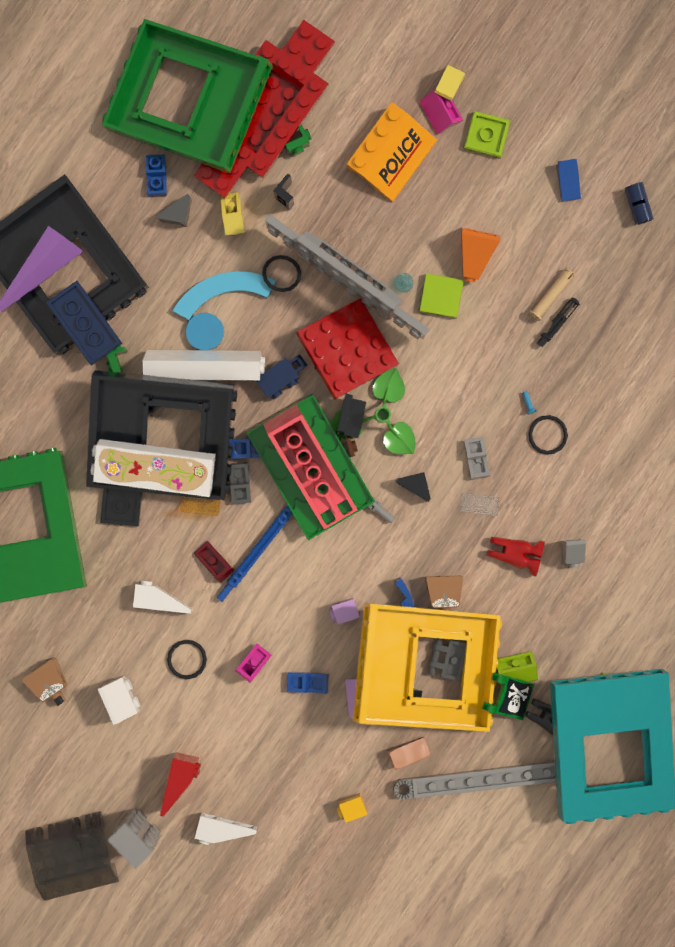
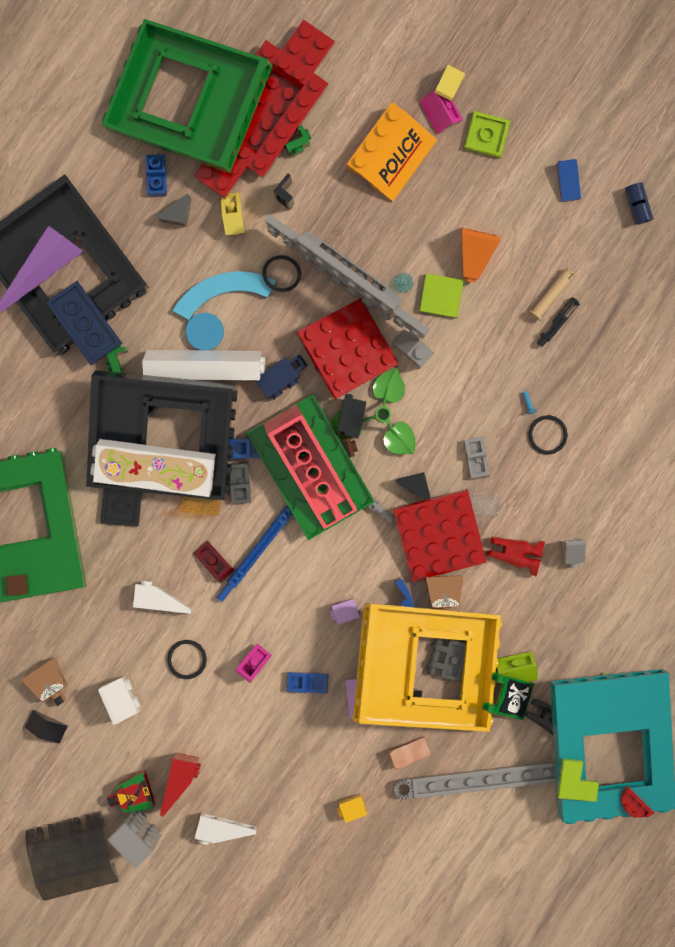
(17, 585): none -> reddish brown tile
(46, 727): none -> black slope
(133, 794): none -> torso
(413, 349): none -> light grey slope
(439, 535): none -> red plate
(571, 784): none -> lime tile
(634, 805): none -> red tile

